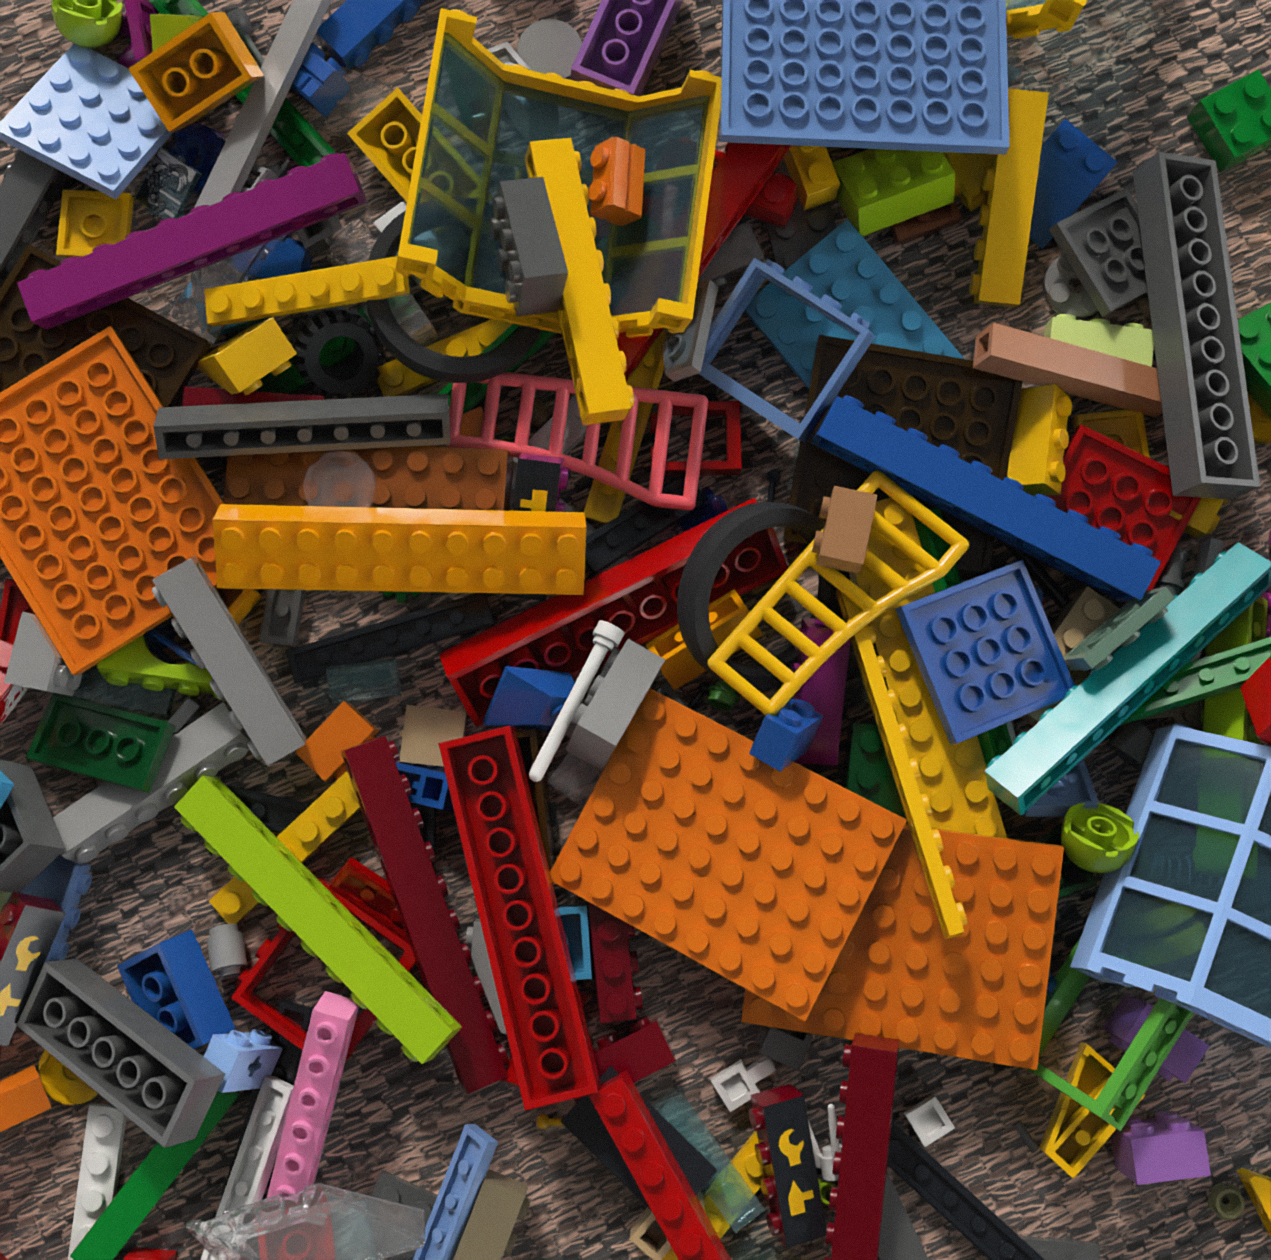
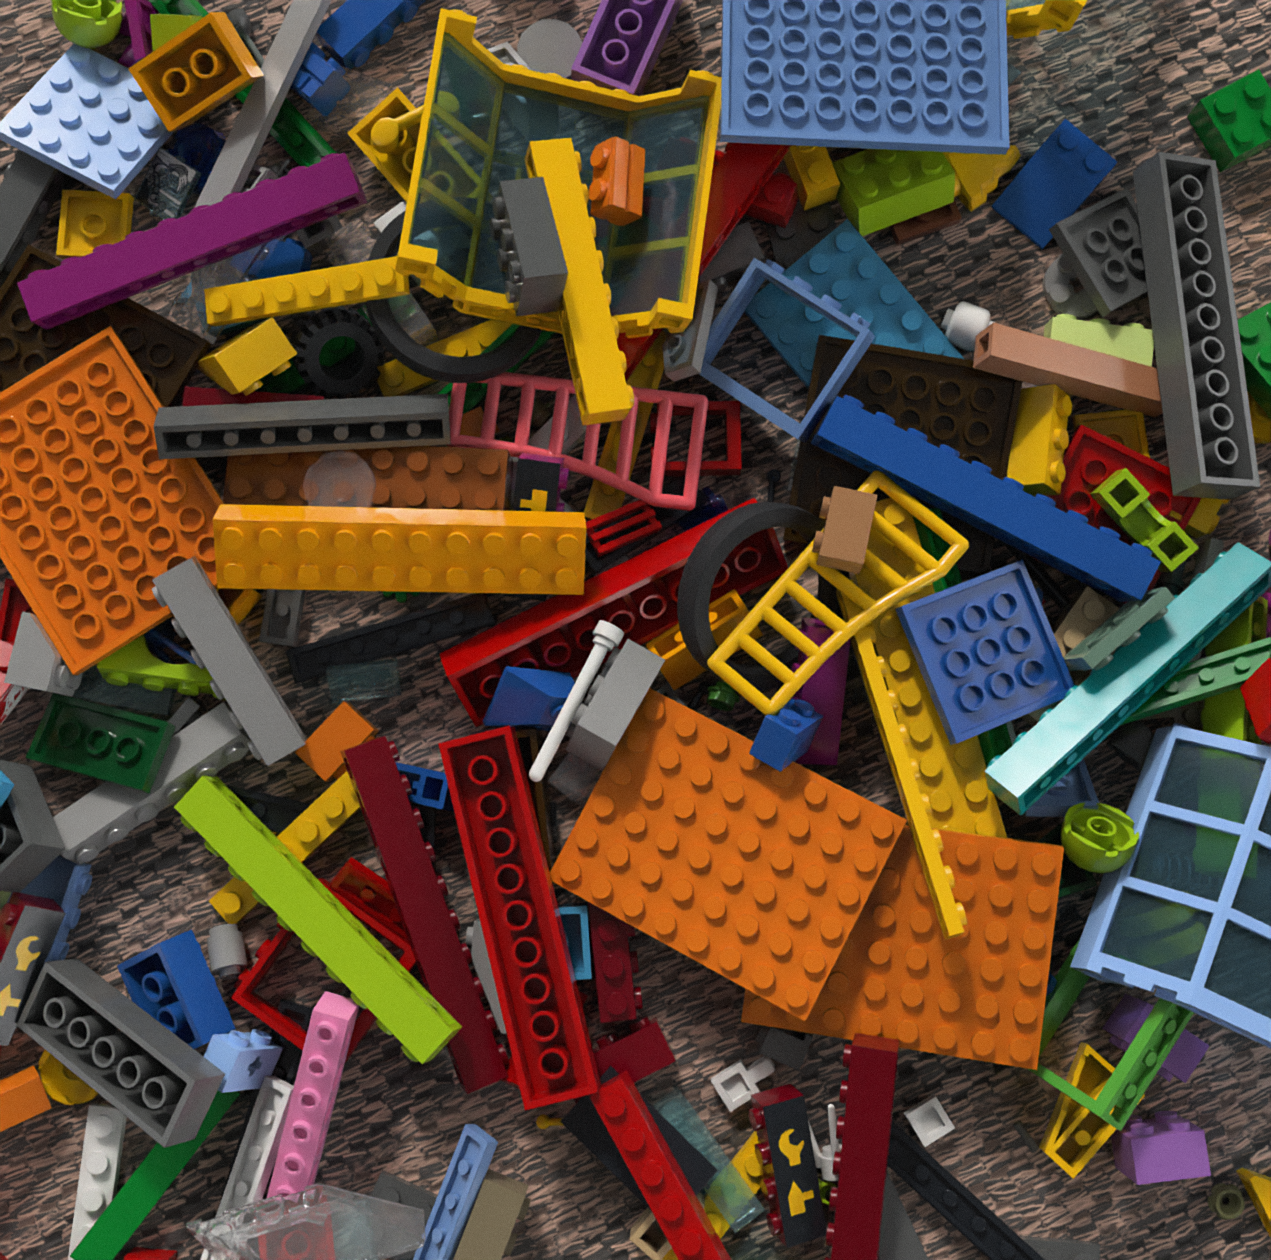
(386, 130): none -> yellow bar
(425, 729): tan piece -> none
(648, 514): none -> red tile
(868, 768): dark green wedge -> none
(965, 324): none -> white head
(1010, 204): yellow brick -> none
(1130, 509): none -> lime arch

